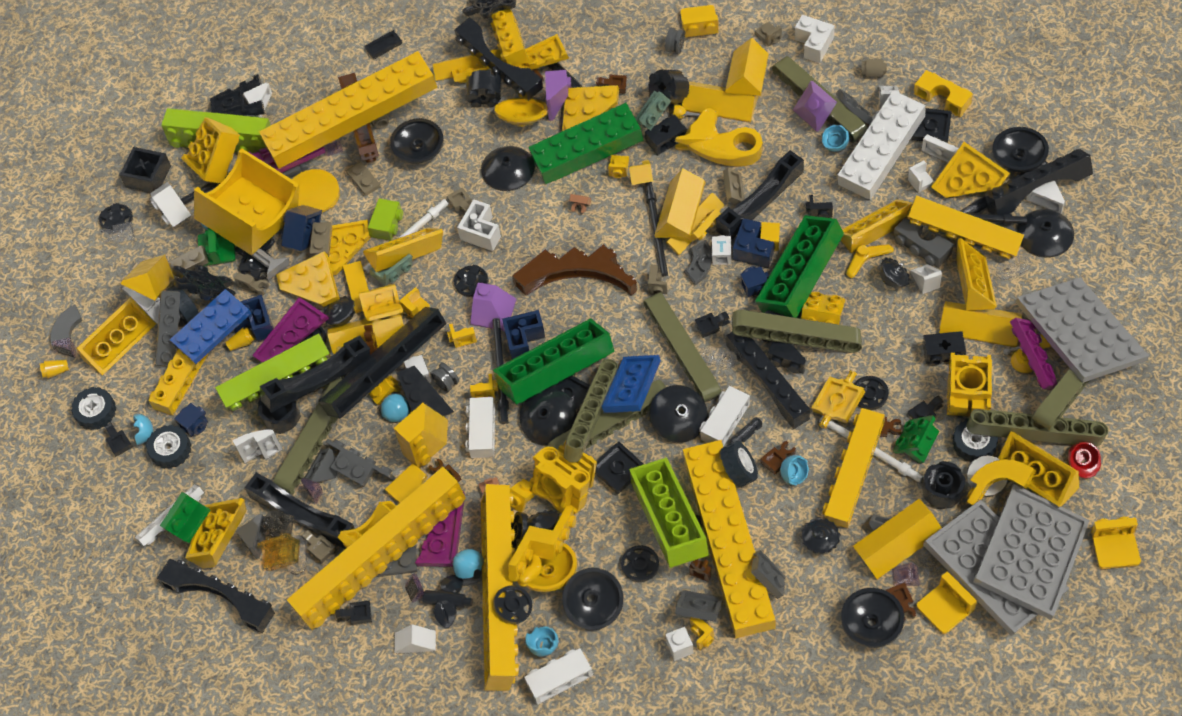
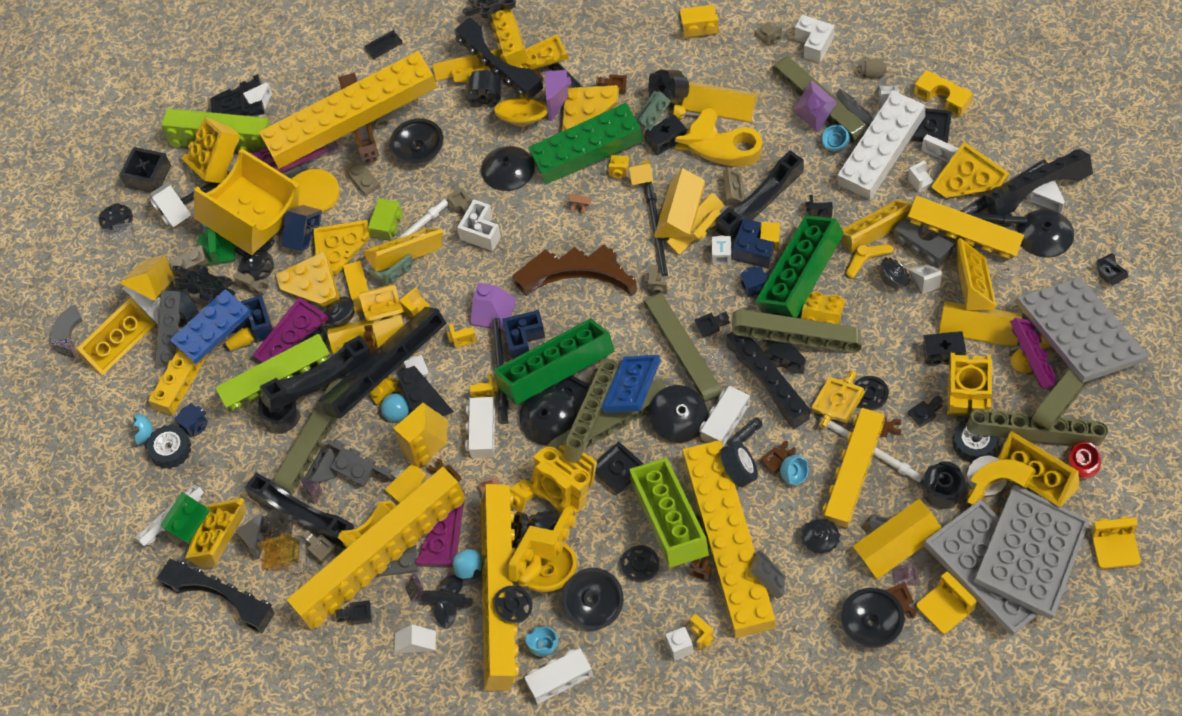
(53, 367): yellow cone -> none
(103, 409): black wheel -> none
(117, 441): black plate -> none
(257, 443): white slope -> none
(274, 265): light grey piece -> none
(321, 238): dark tan plate -> none
(444, 377): dark grey wheel -> none
(469, 279): black wheel -> none
(674, 40): dark grey wheel -> none
(699, 605): dark grey tile -> none
(701, 262): dark grey tile -> none
(747, 69): yellow slope -> none
(917, 438): green bracket -> none
(1020, 142): black dish -> none
(1110, 270): none -> black bracket

